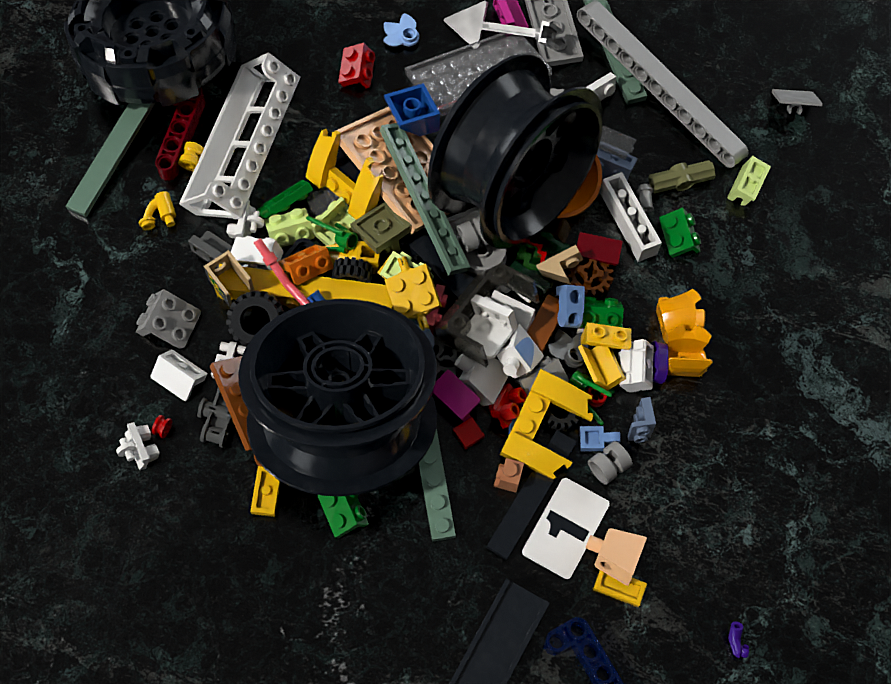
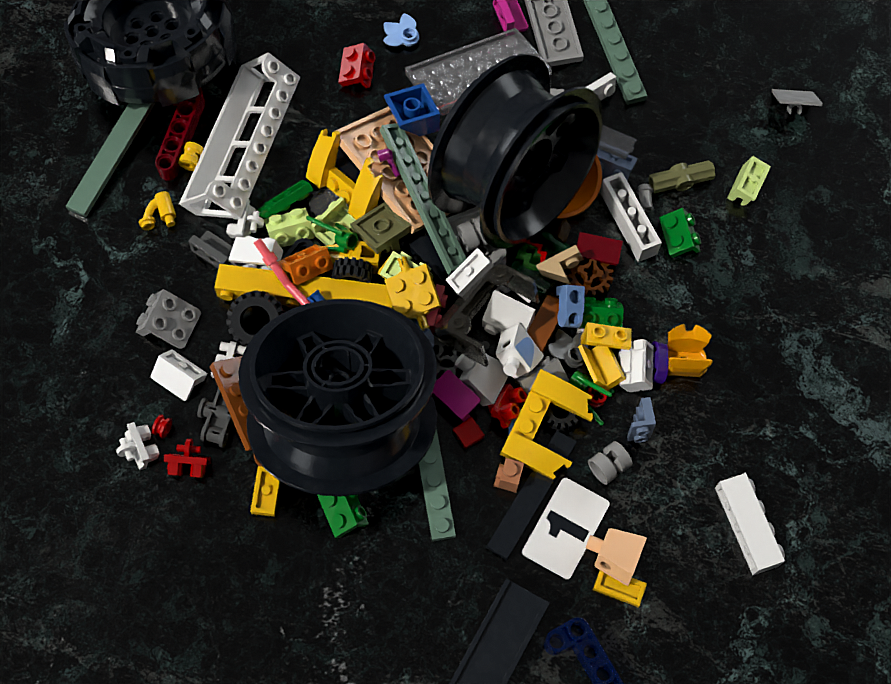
(176, 461): none -> red hips
(229, 261): tan piece -> none
(387, 155): none -> magenta hand
(470, 272): none -> white panel
(471, 24): piece -> none
(491, 324): white bracket -> none
(593, 438): medium blue plate -> none
(662, 84): light grey beam -> none
(678, 311): light orange piece -> none
(735, 641): dark purple arm -> none
(750, 524): none -> white brick

